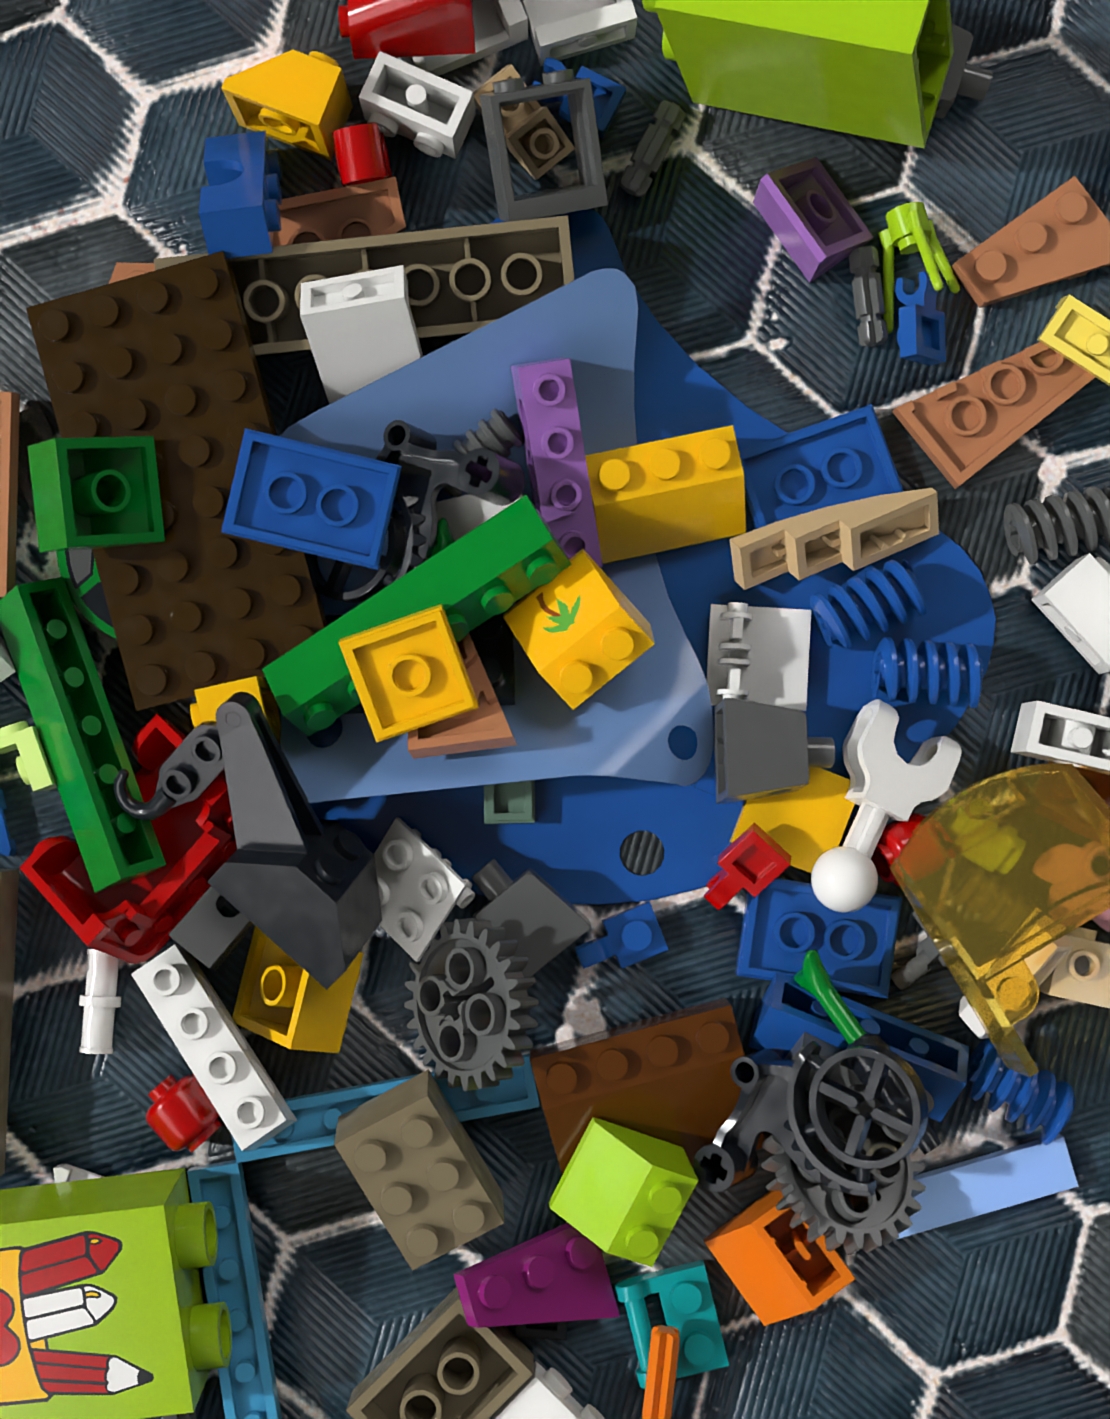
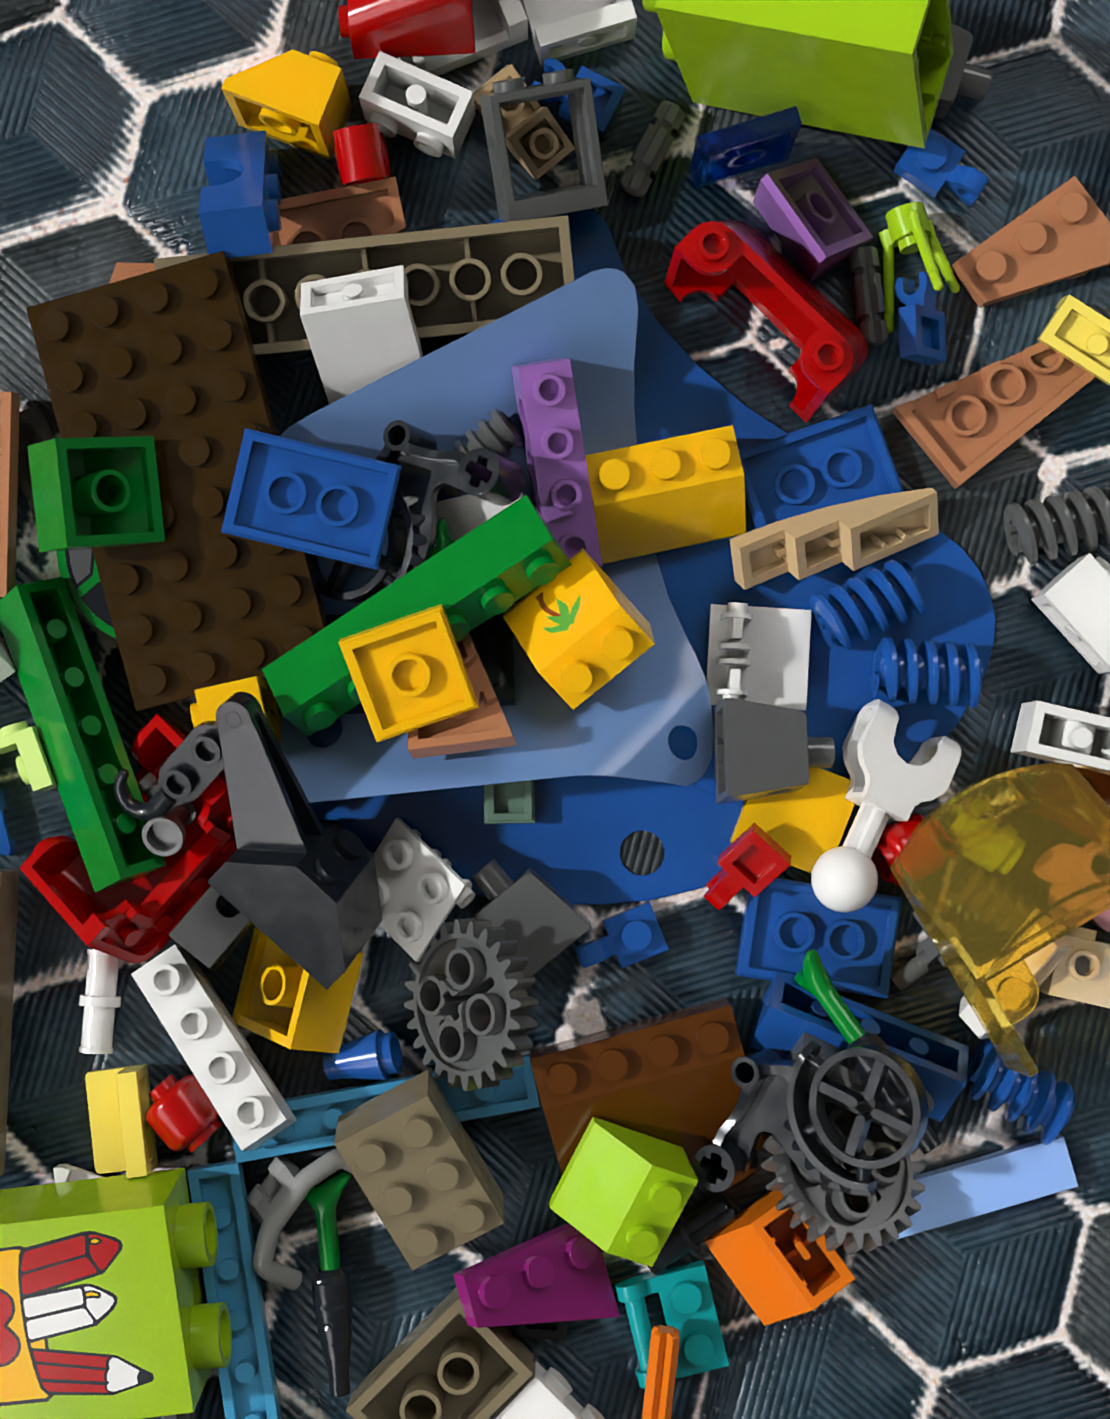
(118, 1121): none -> light yellow panel
(166, 833): none -> dark grey piece
(276, 1203): none -> light grey piece
(332, 1285): none -> black piece
(367, 1057): none -> blue cone
(694, 1230): none -> black axle
(735, 254): none -> red windscreen
(744, 147): none -> clear blue tile
(939, 167): none -> blue plate

